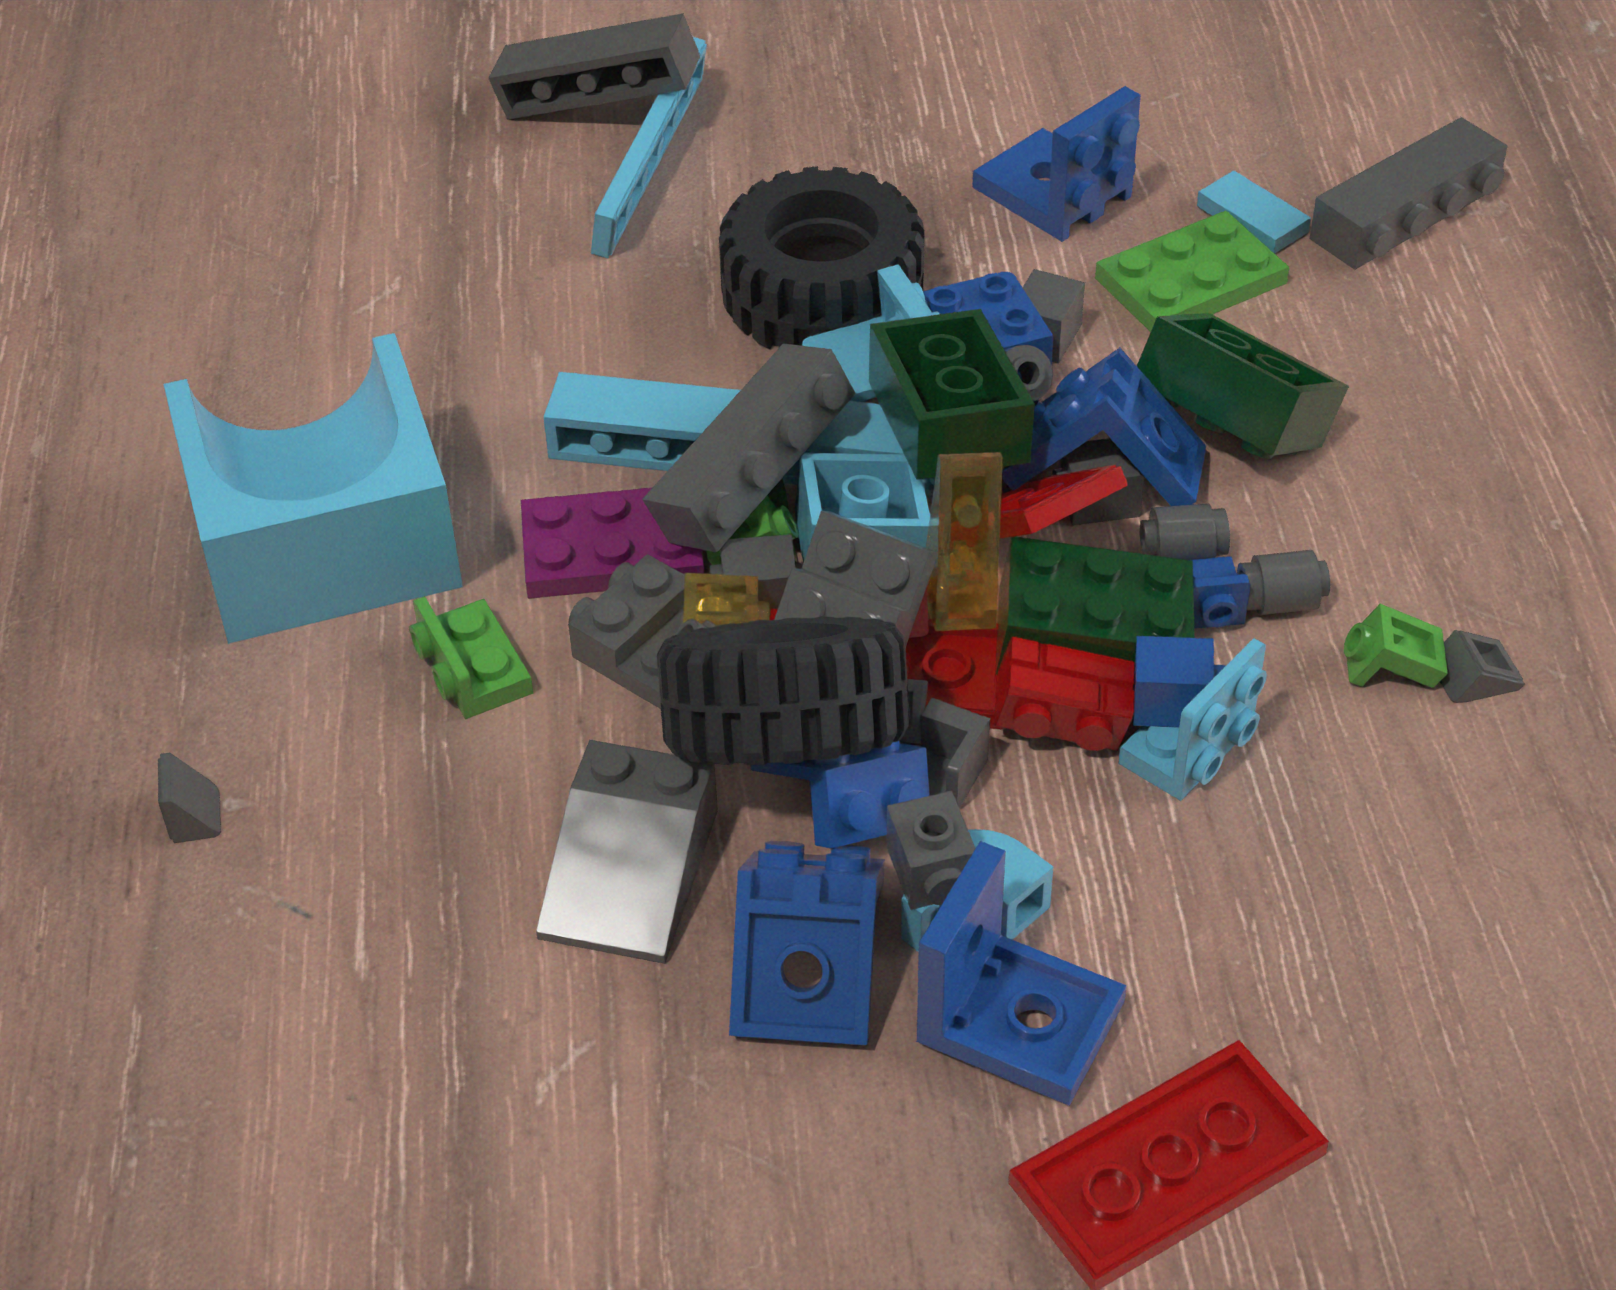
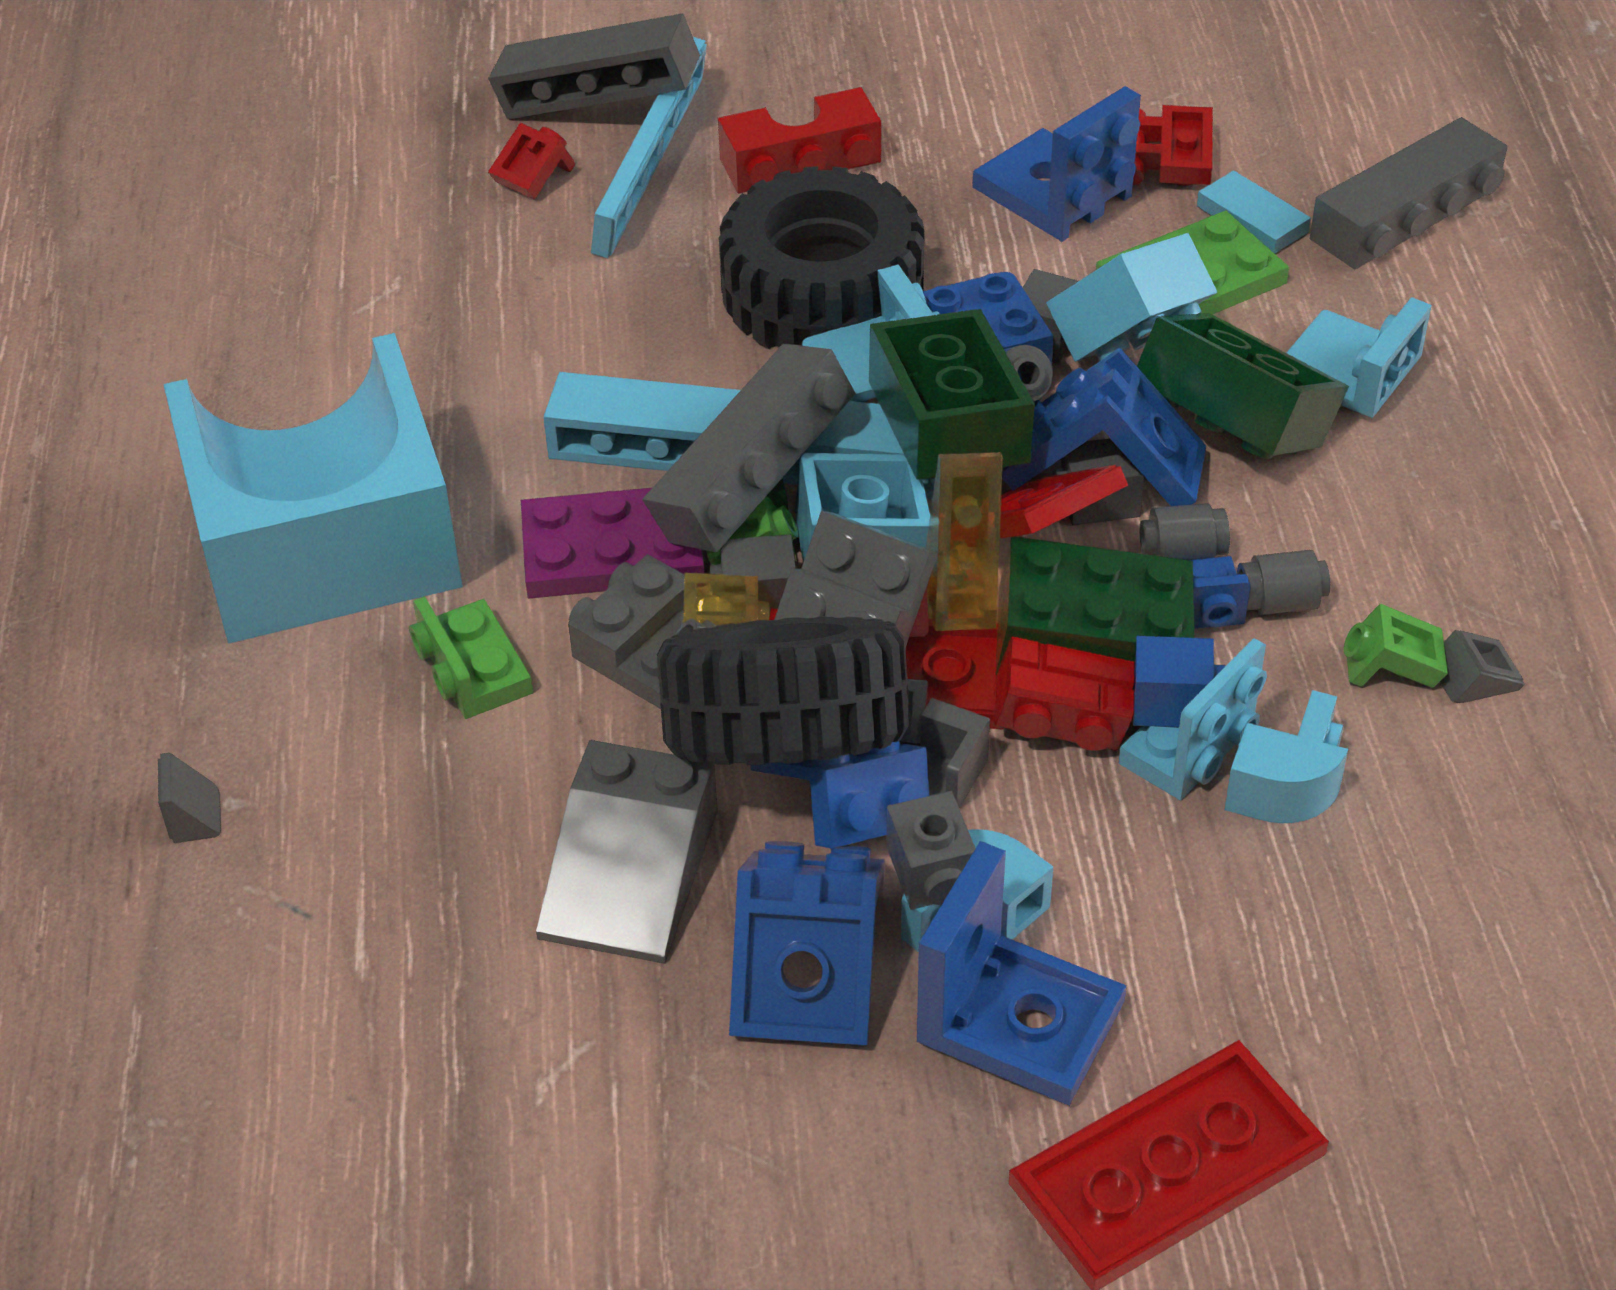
(530, 159): none -> red bracket
(841, 135): none -> red arch
(1127, 295): none -> medium azure brick
(1184, 145): none -> red plate
(1286, 774): none -> medium azure brick
(1365, 357): none -> medium azure bracket

